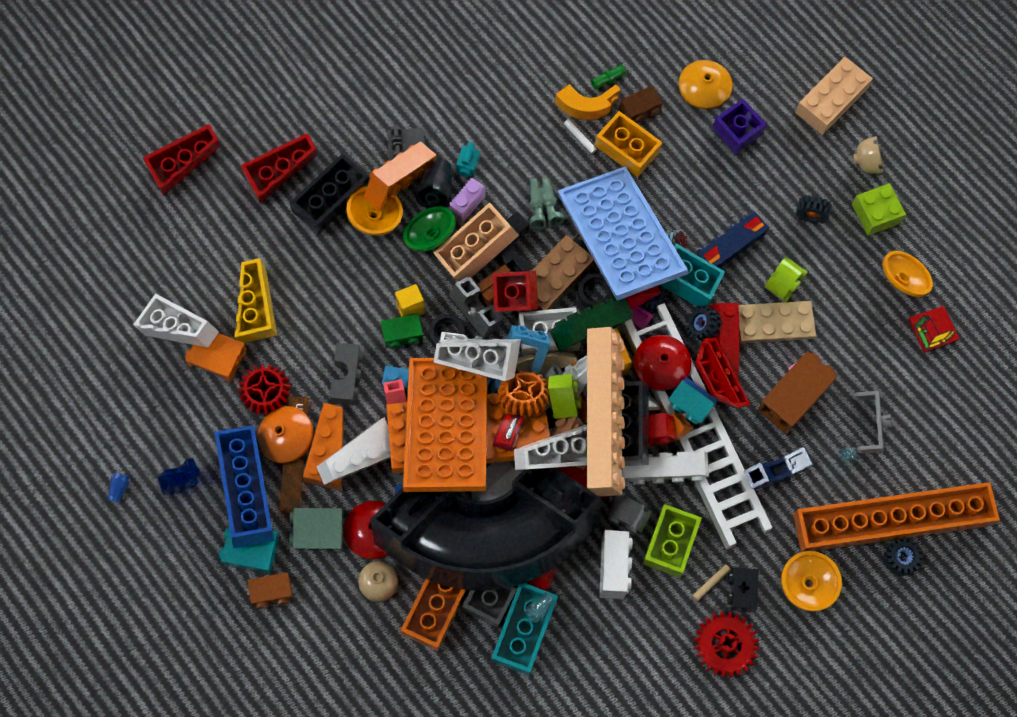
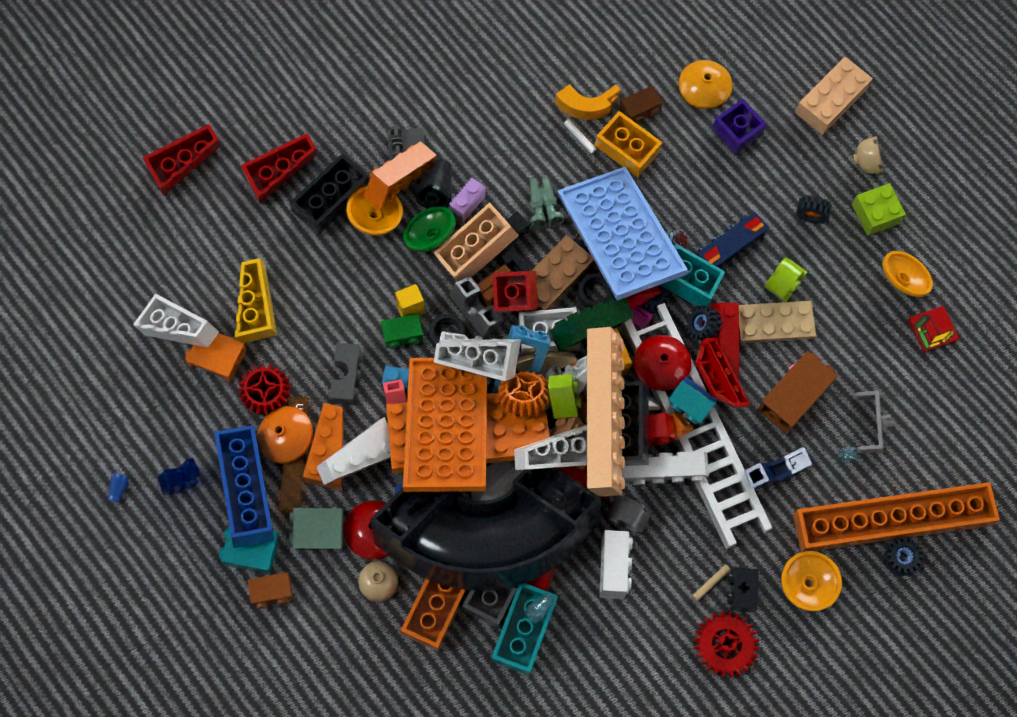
(468, 160): teal brick -> none
(508, 431): slope -> none
(608, 77): green pin -> none
(672, 540): lime brick -> none

